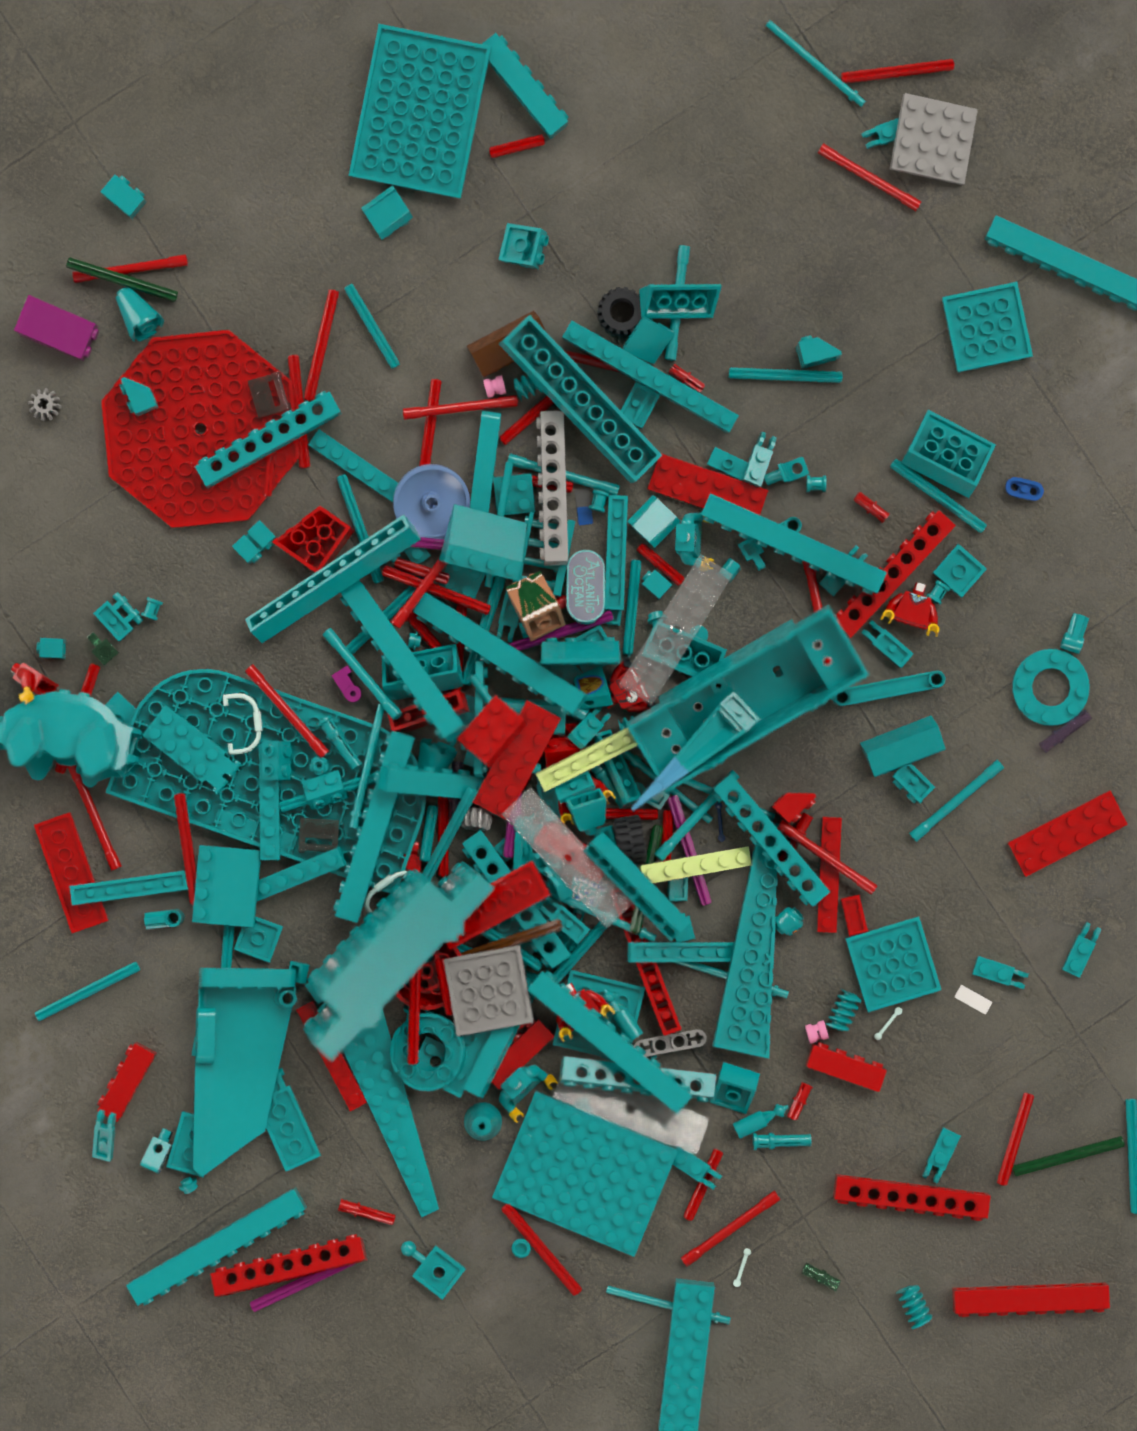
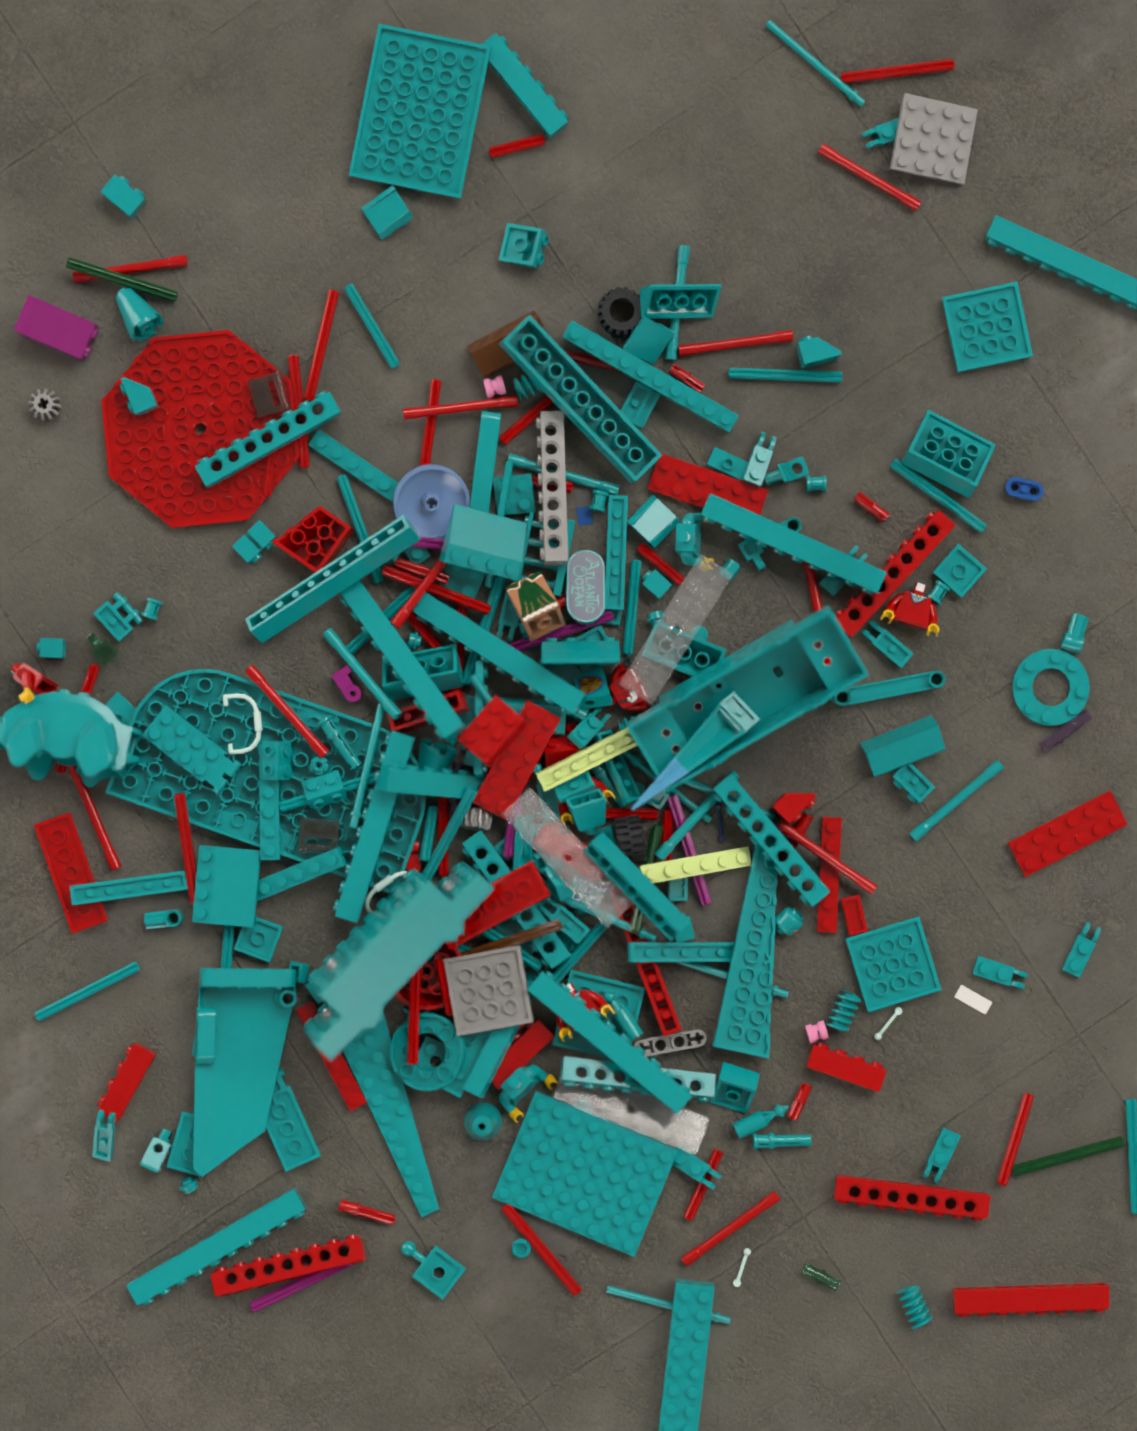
(777, 337): none -> red piece

